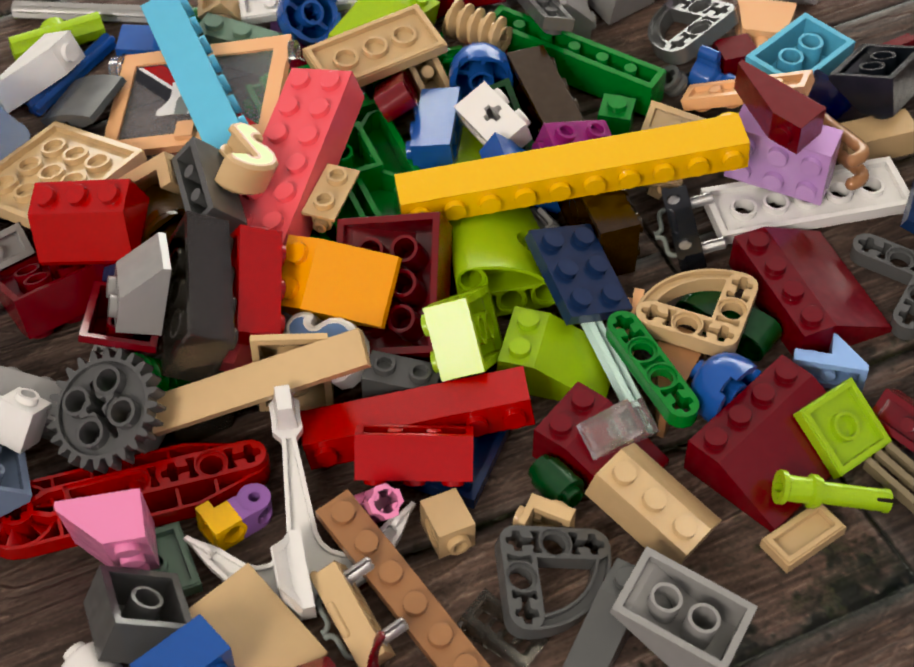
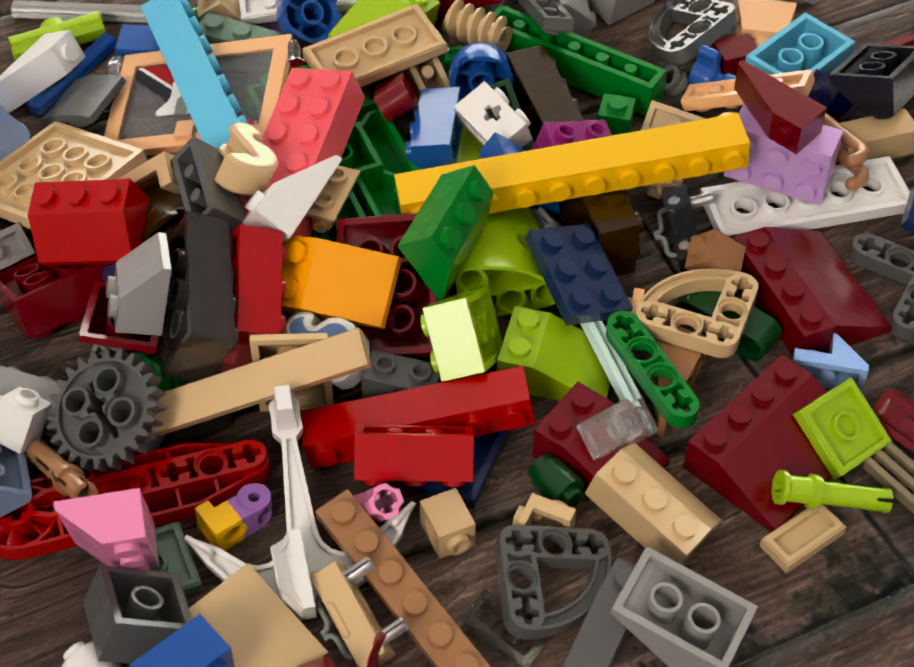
(66, 477): none -> medium nougat pin
(289, 199): none -> white slope
(447, 227): none -> green slope
(714, 251): none -> medium nougat brick
(720, 381): blue cylinder -> none

